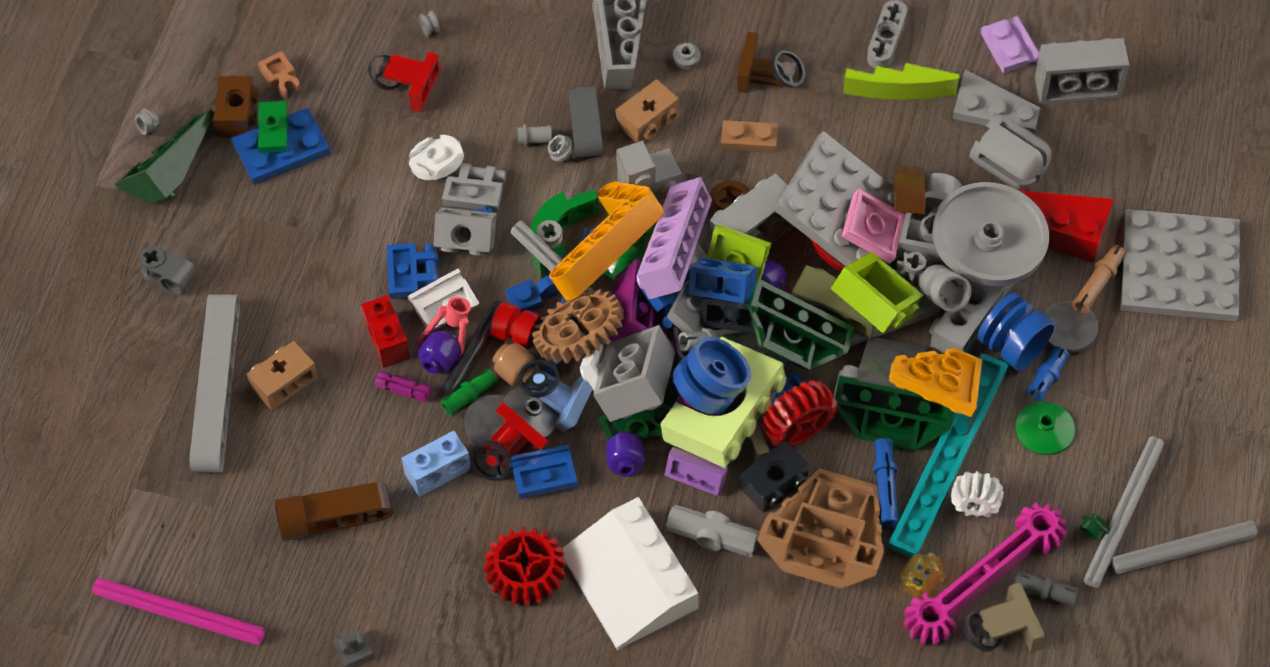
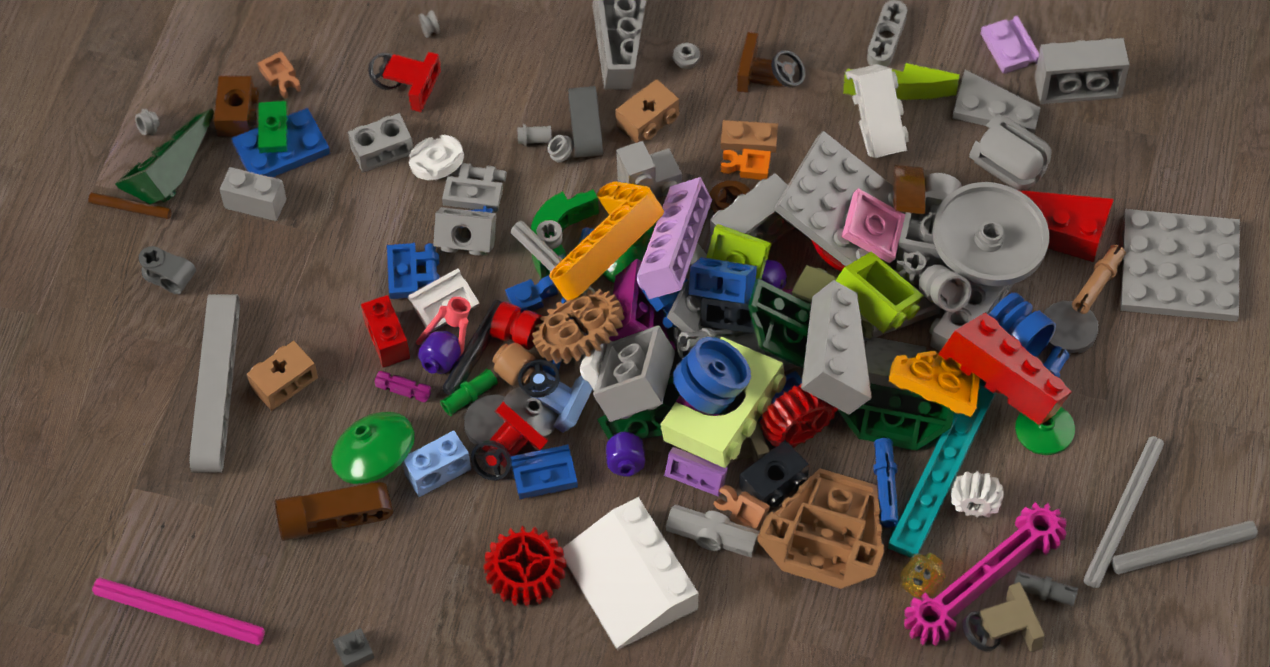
(129, 205): none -> reddish brown bar
(253, 194): none -> light grey brick
(372, 447): none -> green dish
(385, 139): none -> light grey brick
(745, 508): none -> nougat plate
(751, 164): none -> orange plate
(835, 350): none -> light grey wedge
(879, 110): none -> white wedge
(1006, 368): none -> red wedge
(1094, 526): dark green plate -> none

